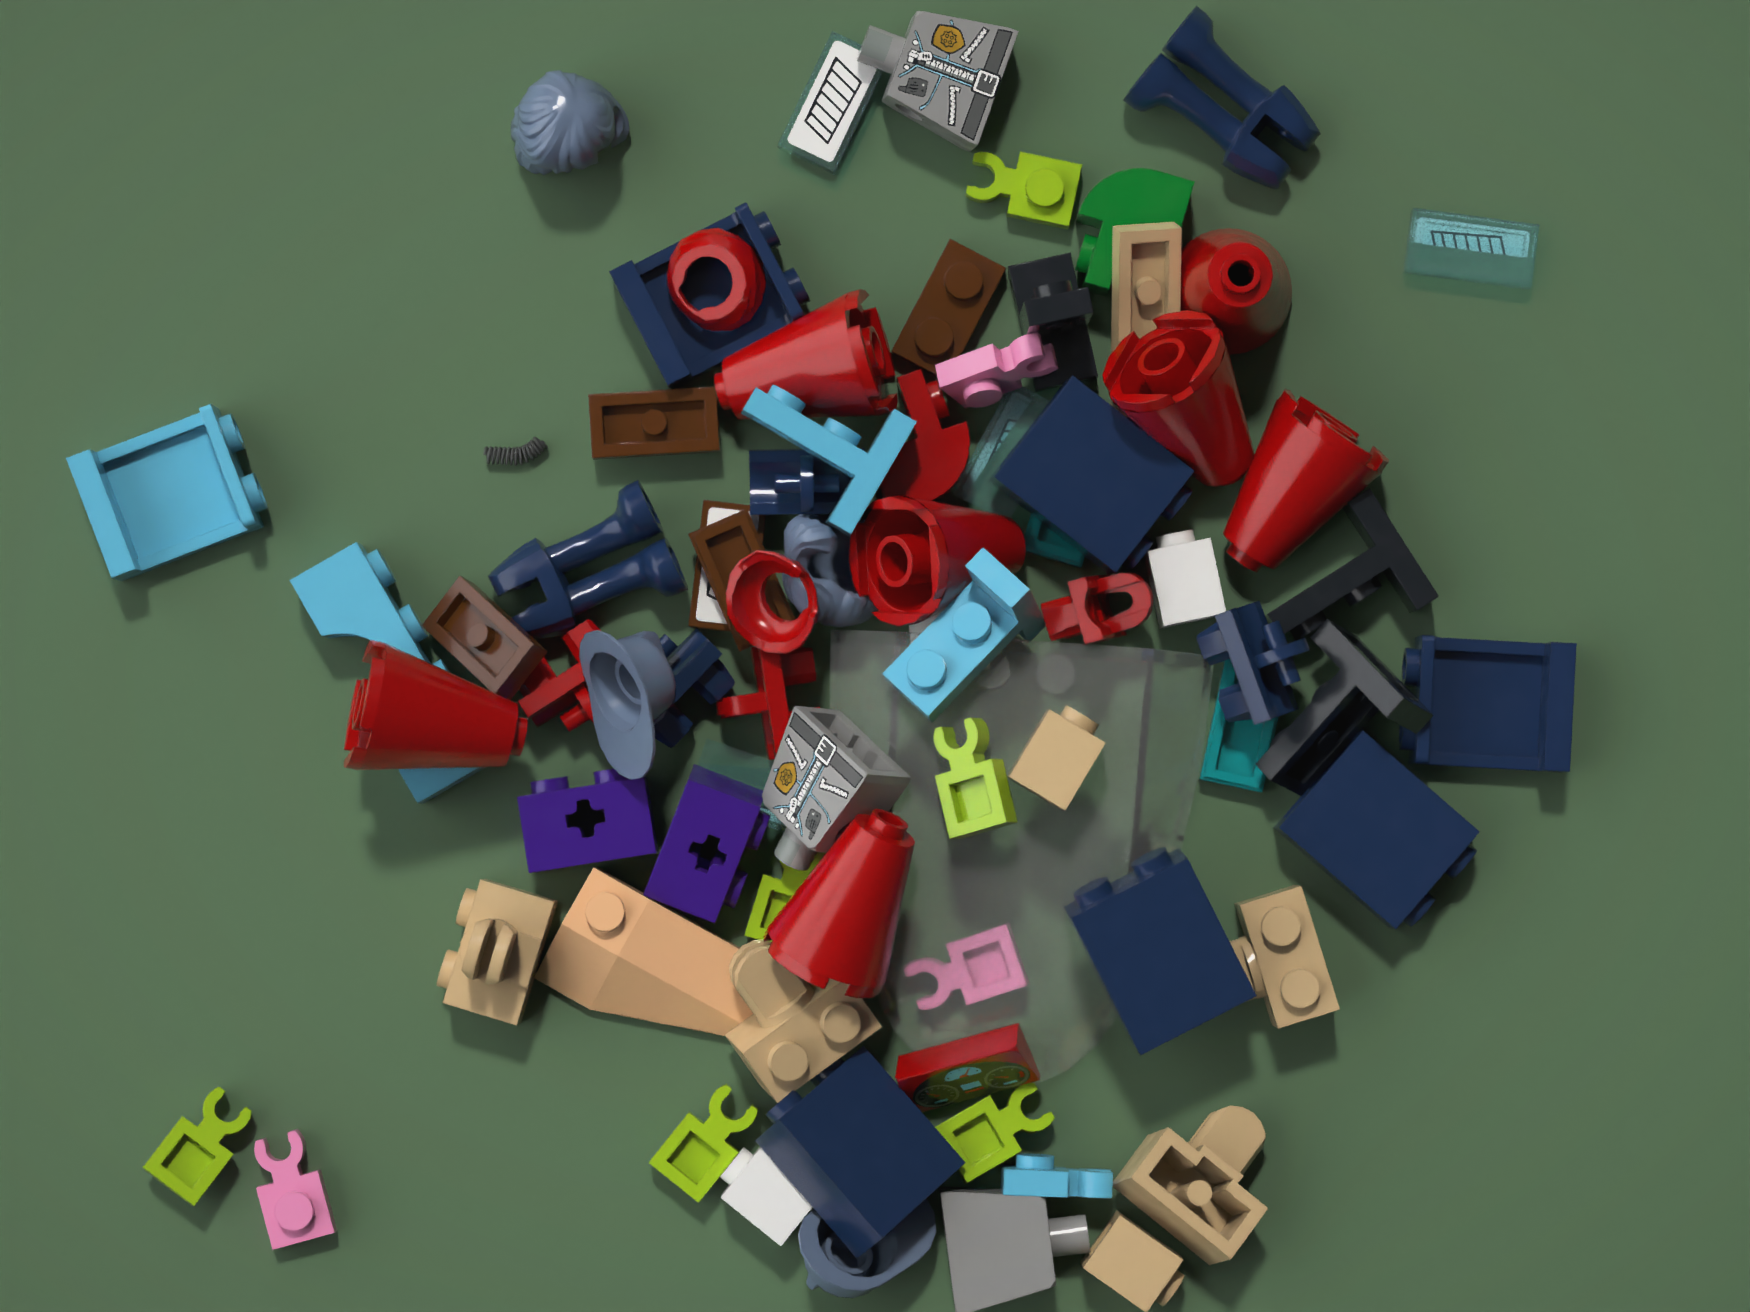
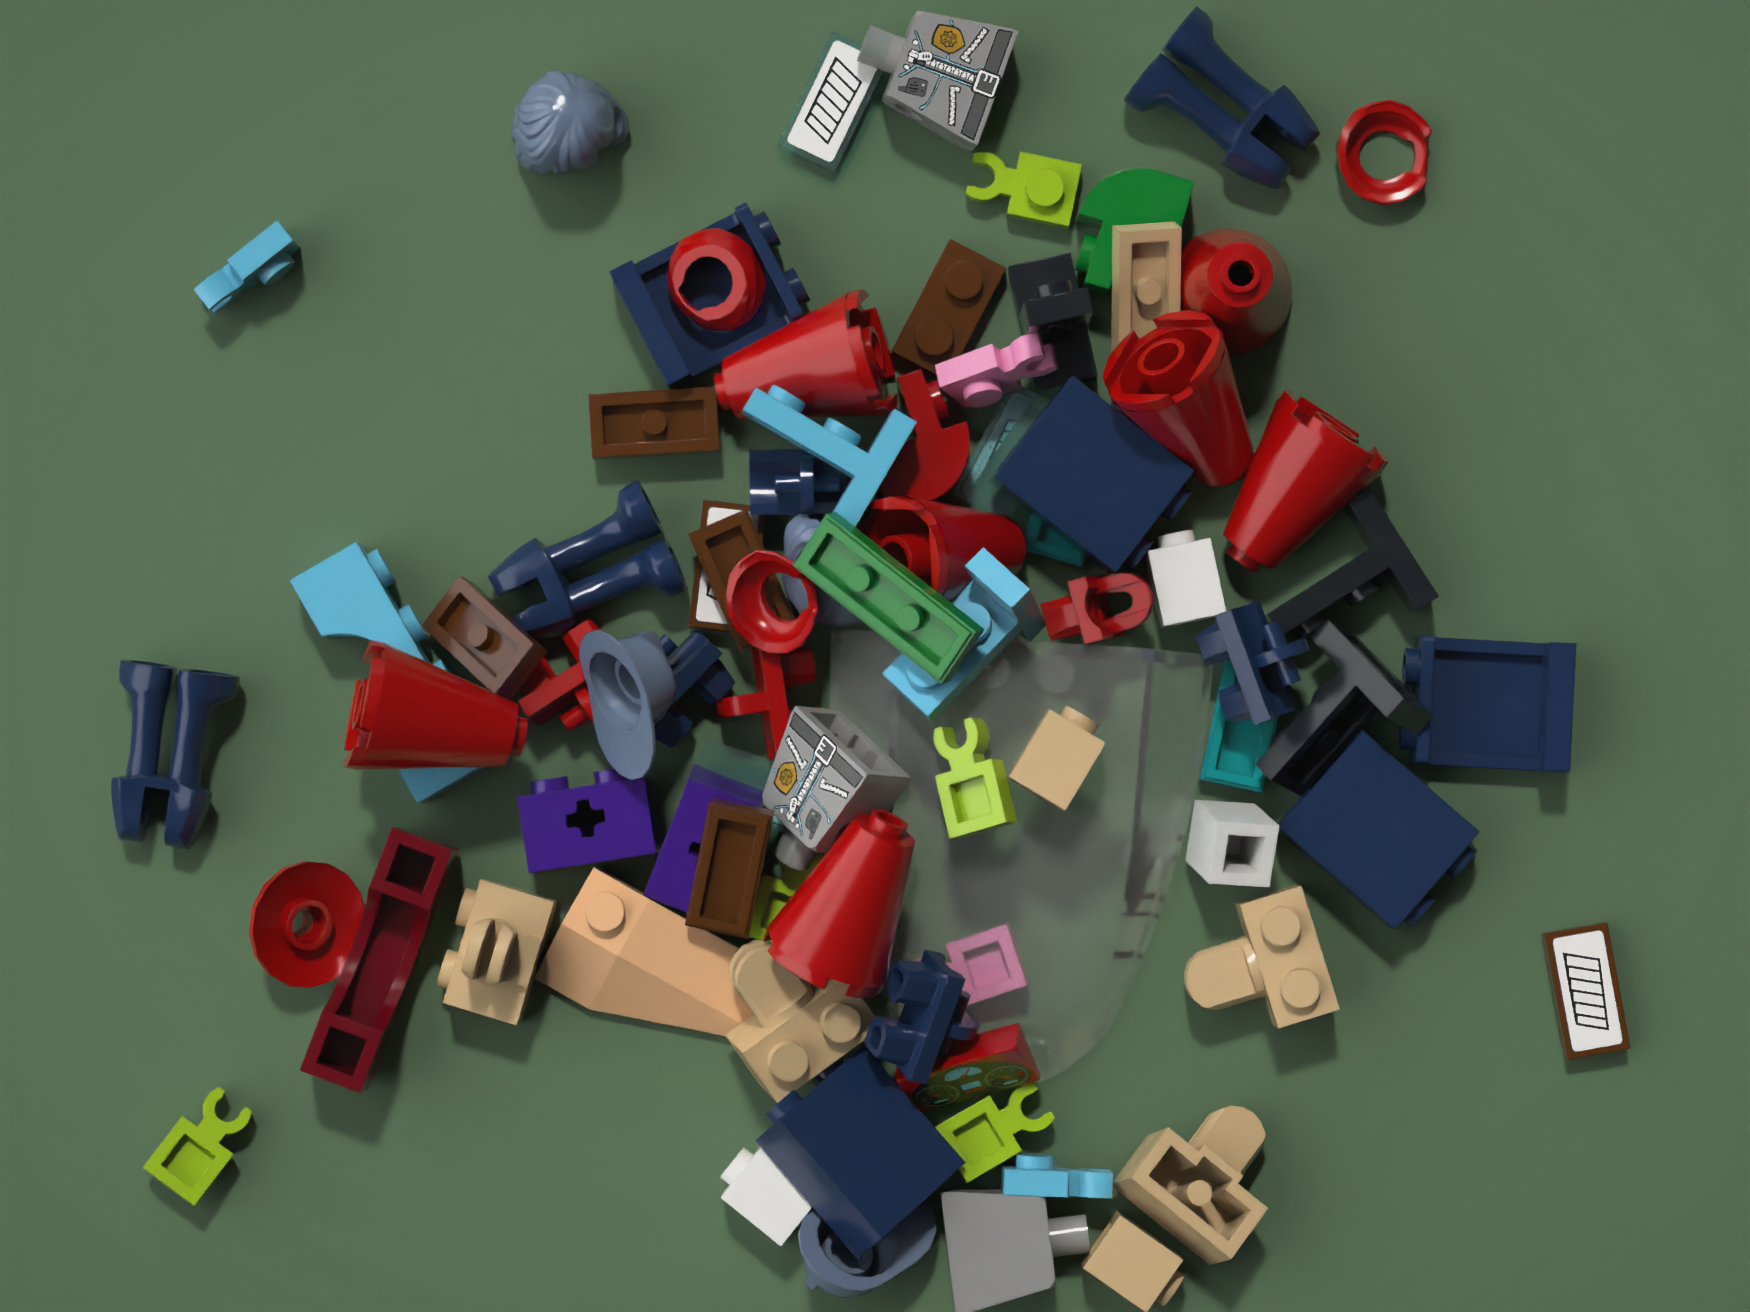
(133, 794): none -> dark blue piece
(168, 493): medium azure panel -> none
(261, 259): none -> medium azure plate
(295, 1202): bright pink plate -> none
(330, 922): none -> red dish
(380, 960): none -> dark red arch
(531, 447): dark grey leg -> none
(698, 1150): lime plate -> none
(729, 867): none -> reddish brown tile
(888, 597): none -> green tile
(929, 1019): none -> dark blue hips
(1158, 948): dark blue brick -> none
(1232, 843): none -> white brick
(1391, 118): none -> red piece
(1471, 248): clear light blue tile -> none
(1585, 990): none -> tile

